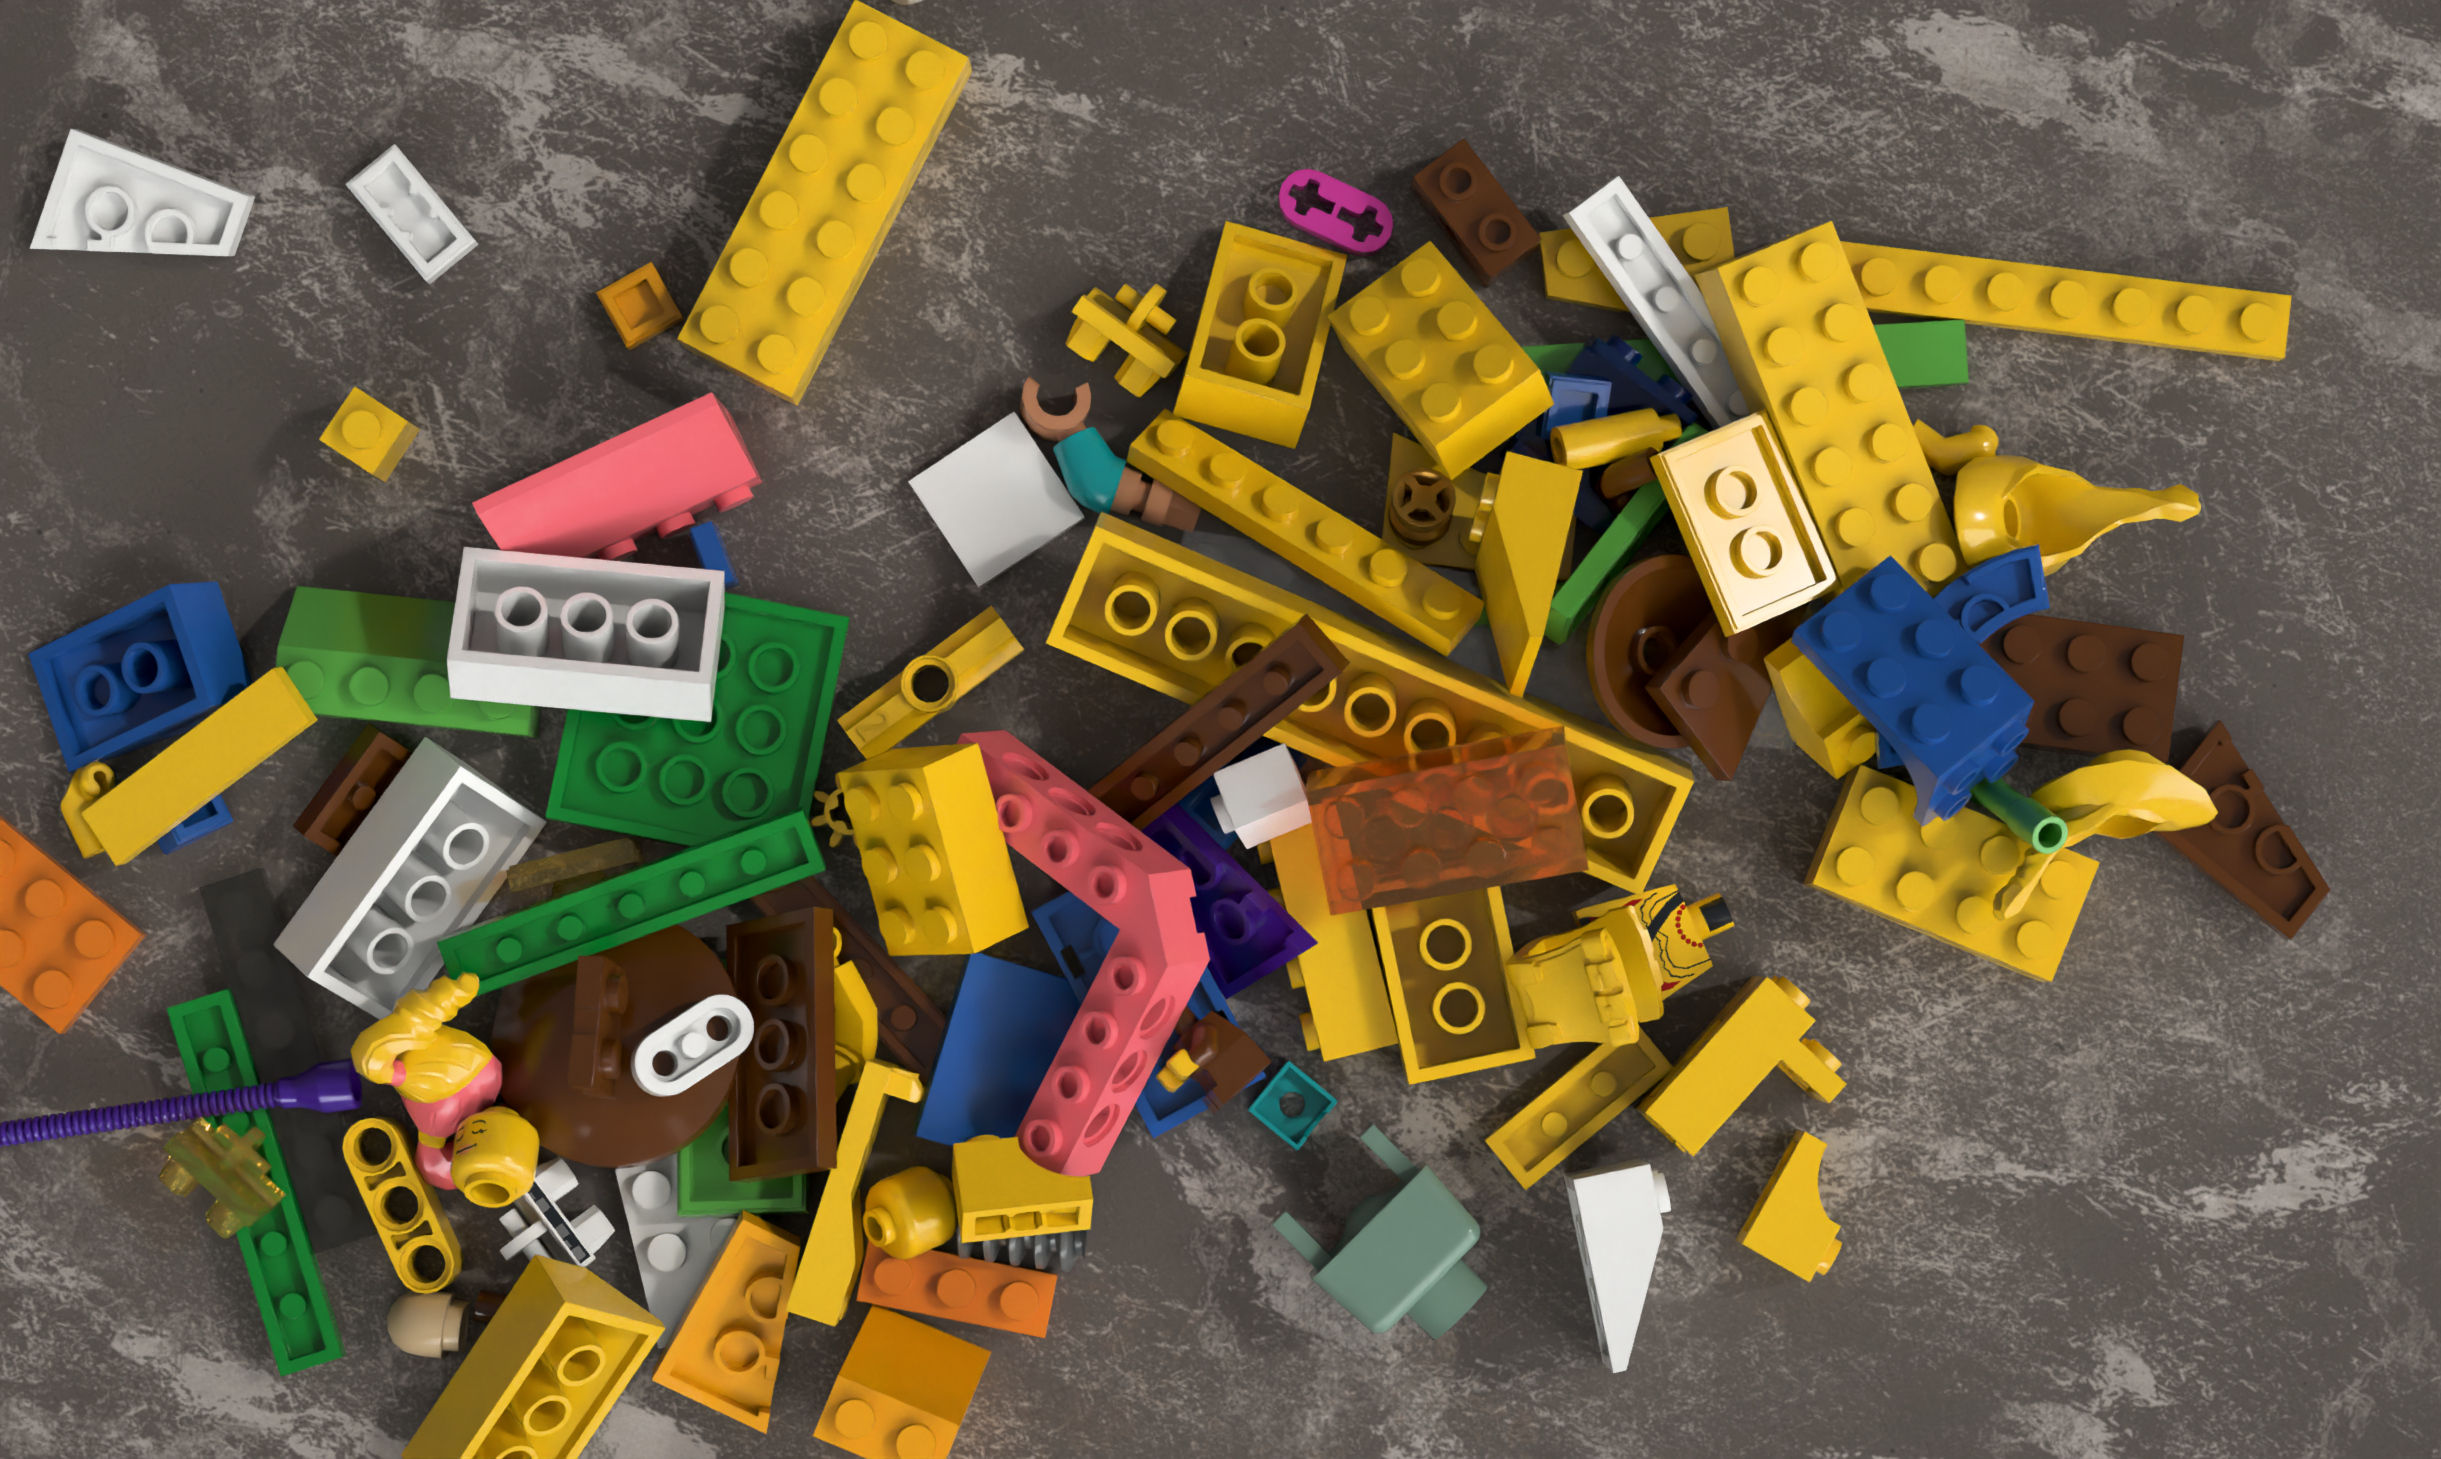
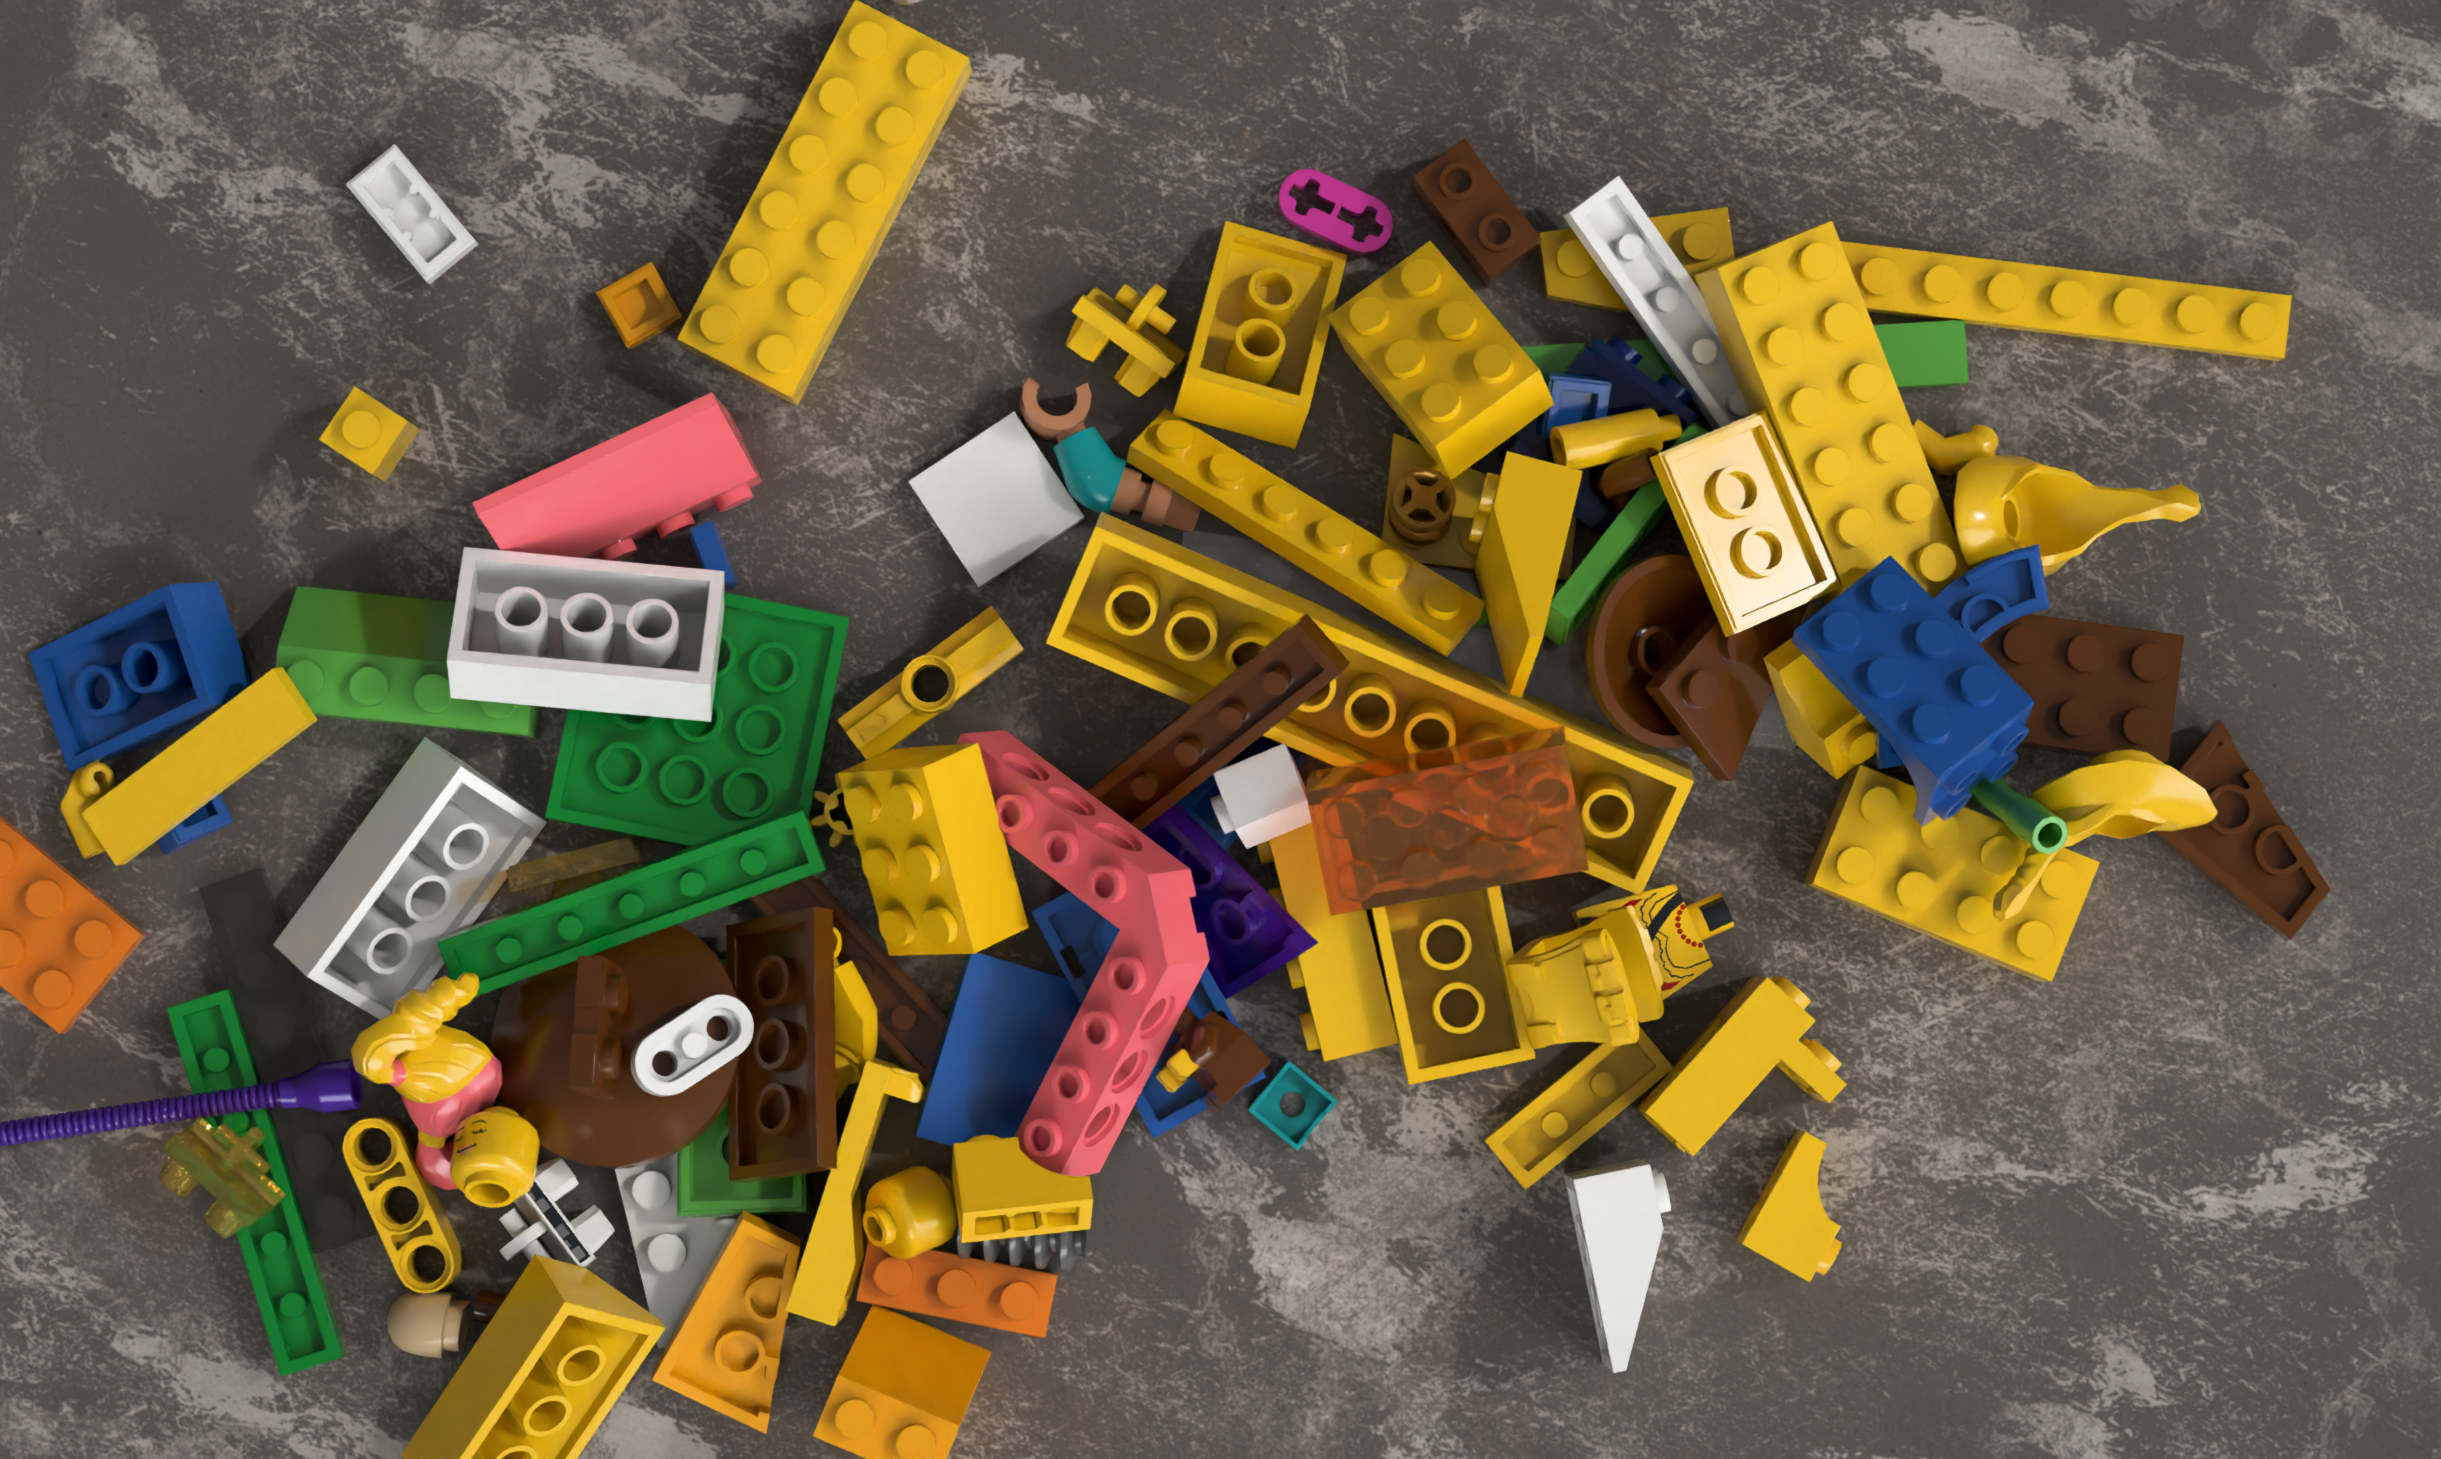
(138, 204): white wing -> none
(352, 789): reddish brown plate -> none
(1397, 1250): sand green piece -> none

